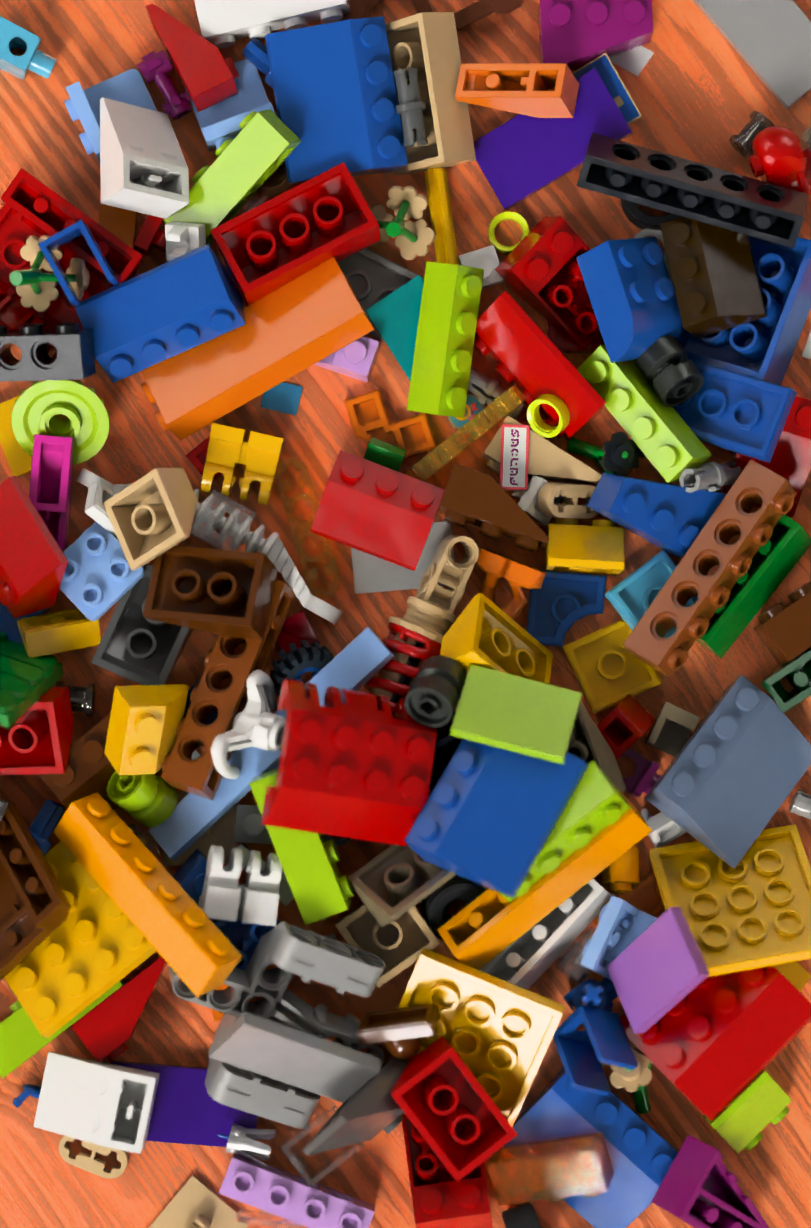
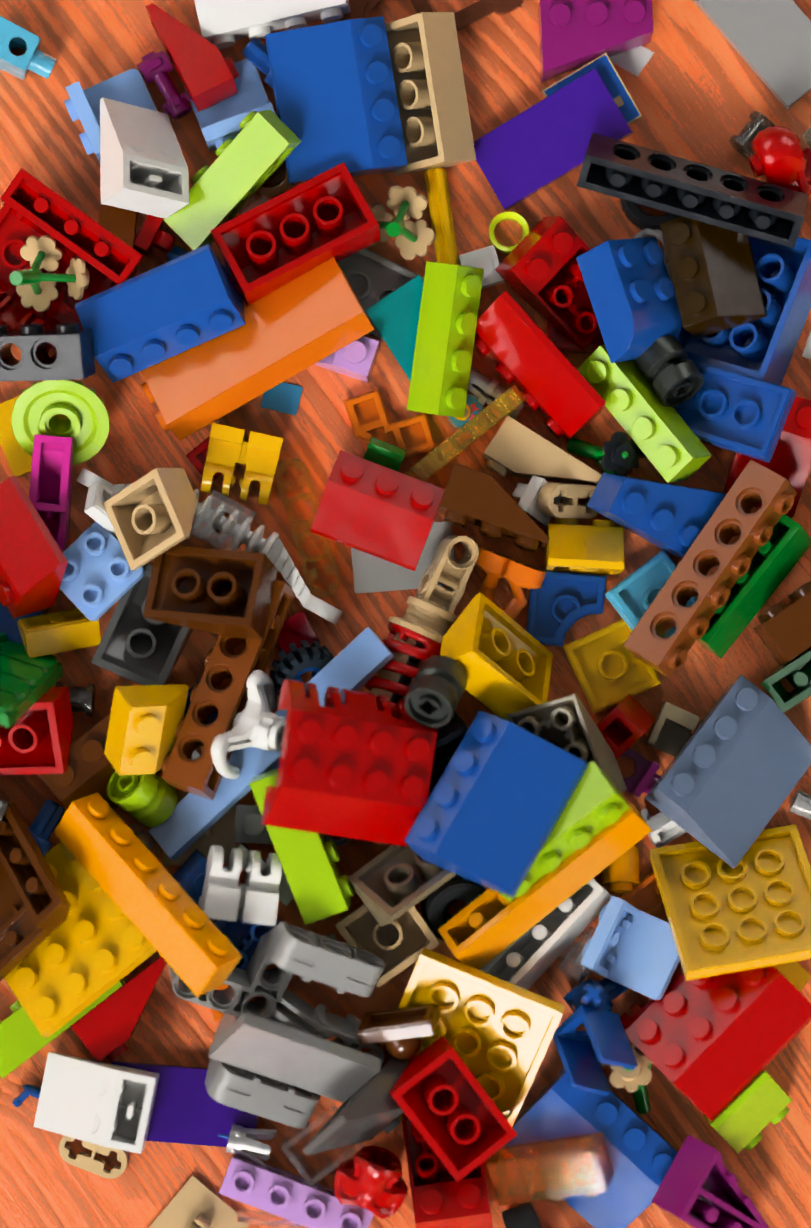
(64, 237): blue piece -> none
(183, 238): white tile -> none
(371, 1181): none -> red head
(410, 107): dark grey pin -> none
(514, 457): white sticker -> none
(516, 714): lime tile -> none
(520, 88): orange slope -> none
(536, 422): neon yellow piece -> none
(657, 970): medium lavender tile -> none
(709, 476): light grey pin -> none

